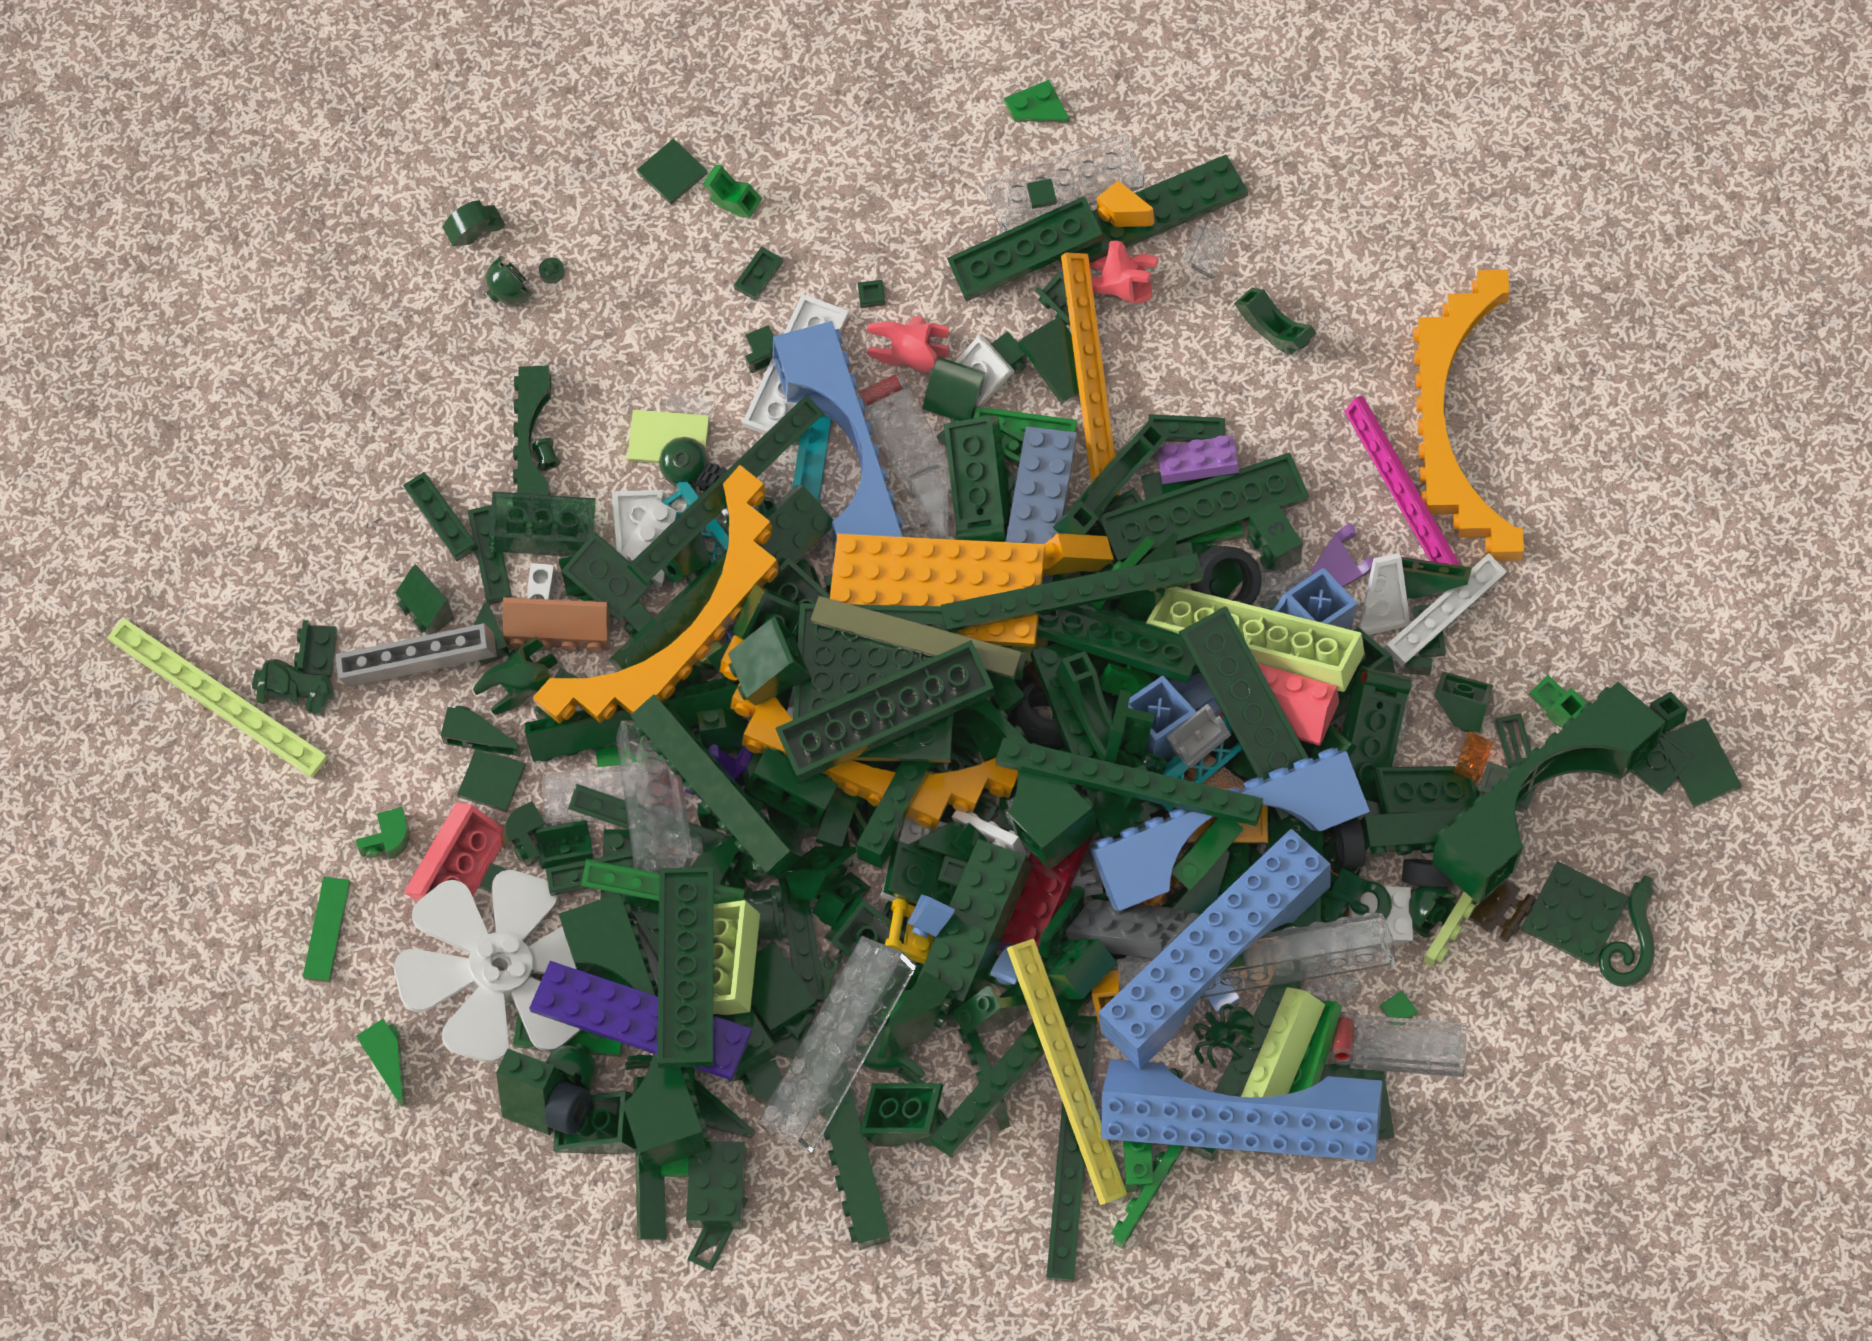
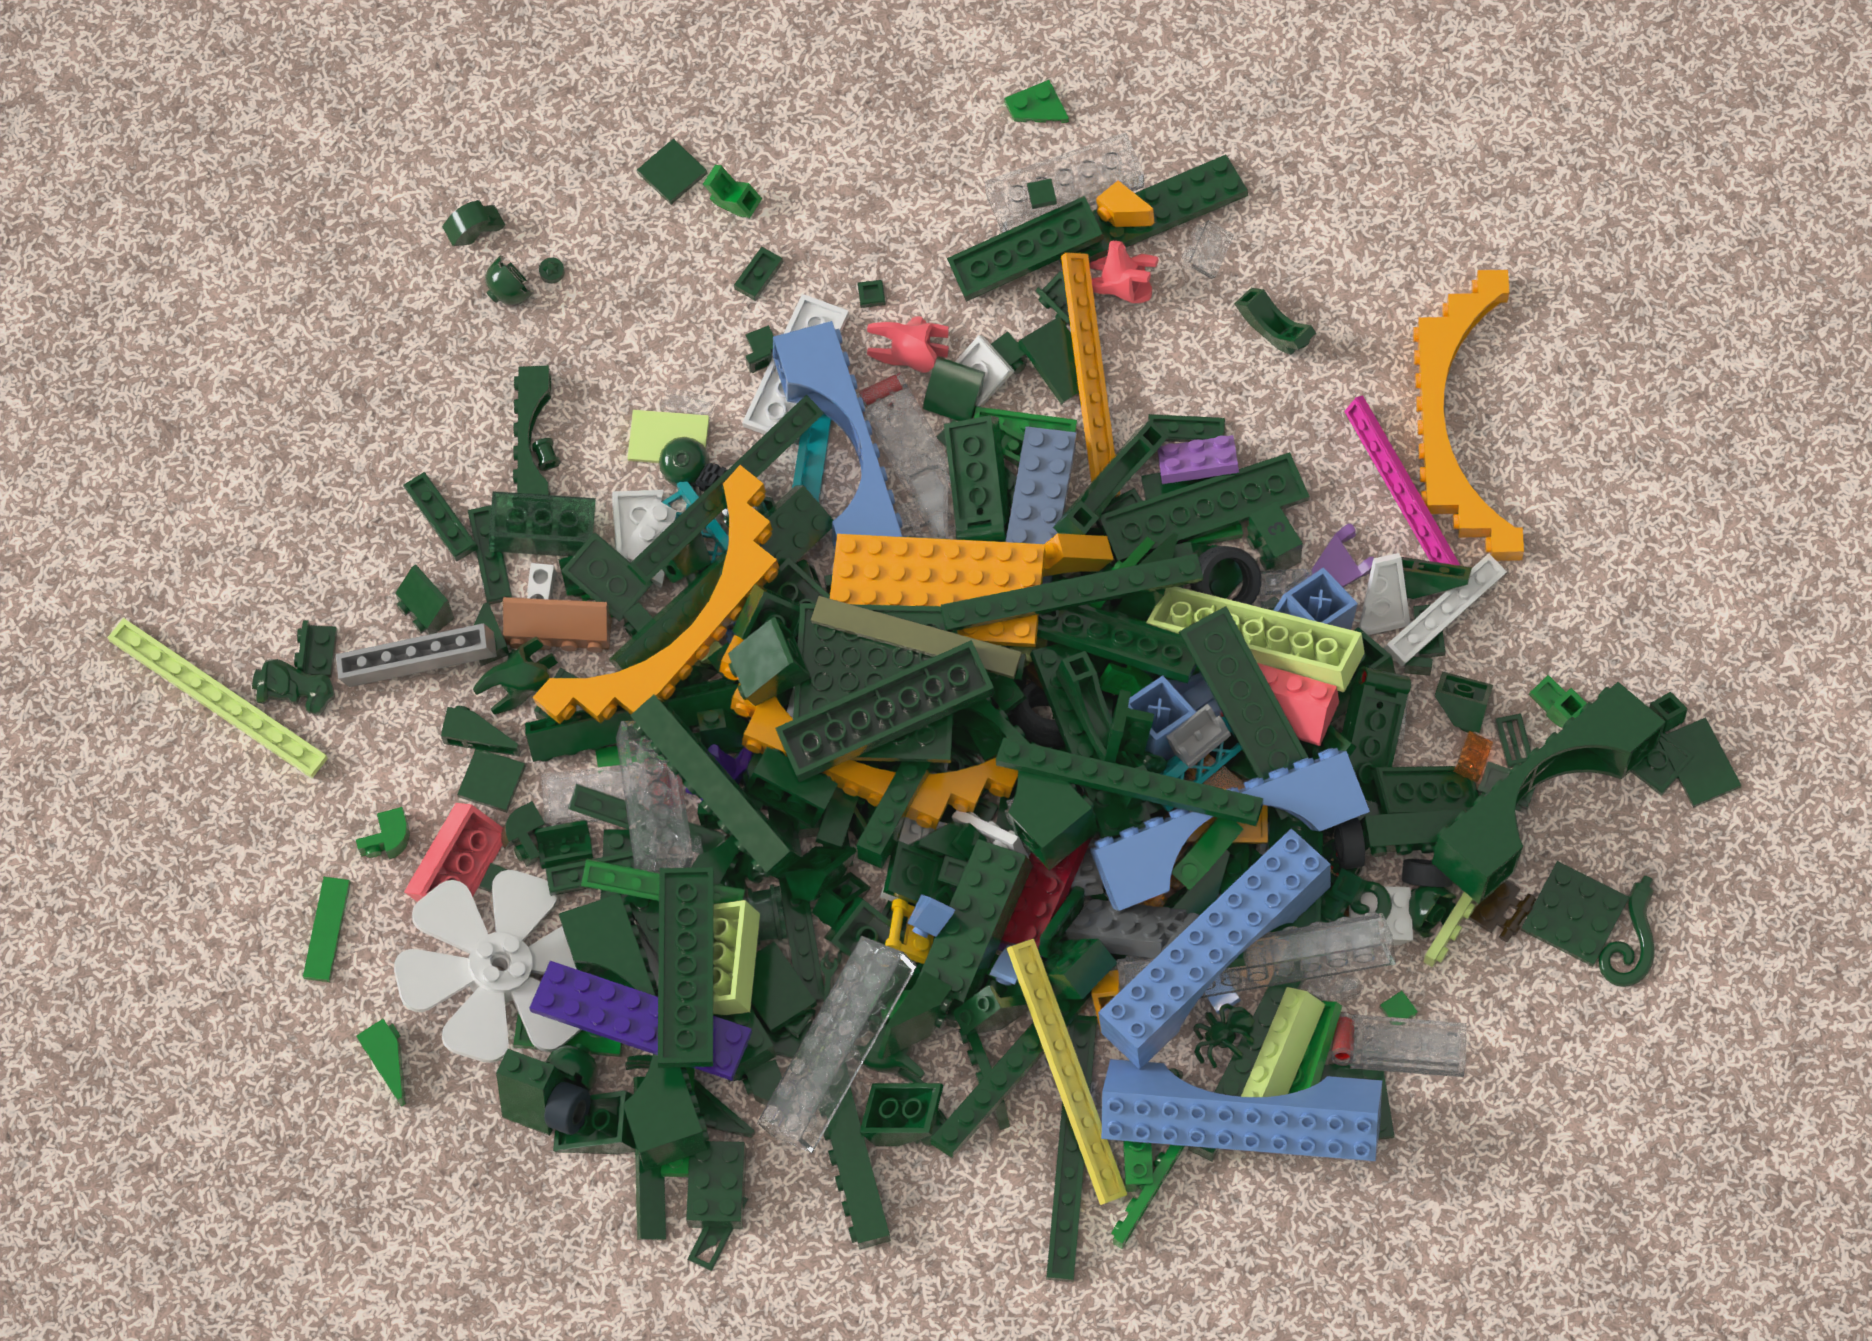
(999, 988): none -> dark green tile

